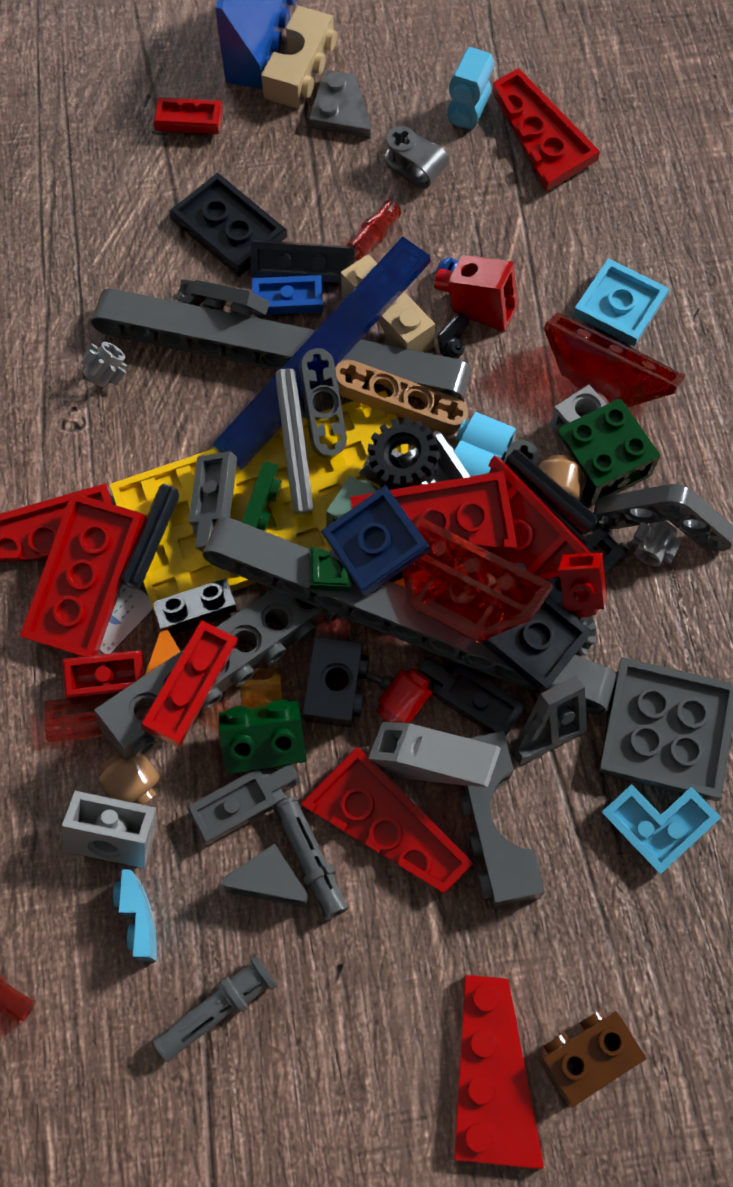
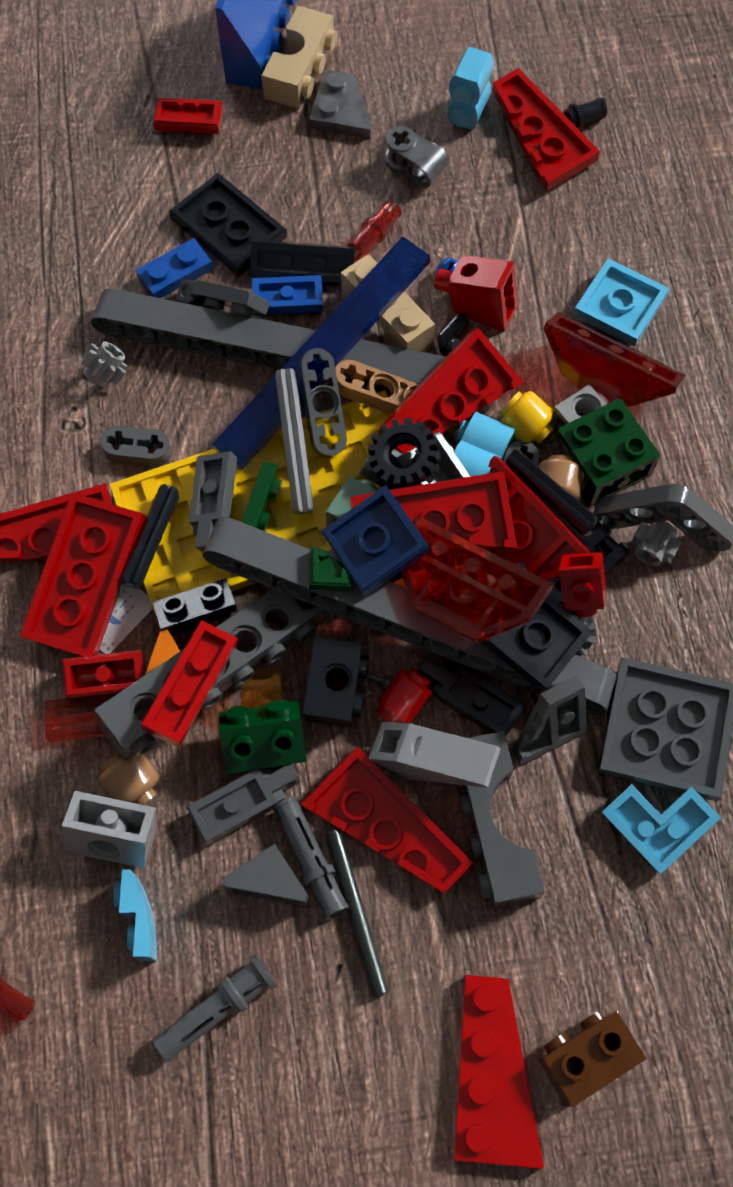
(136, 446): none -> dark grey beam
(165, 272): none -> blue plate
(357, 913): none -> pearl dark grey bar
(460, 385): none -> red wing
(529, 417): none -> yellow head
(586, 112): none -> black pin

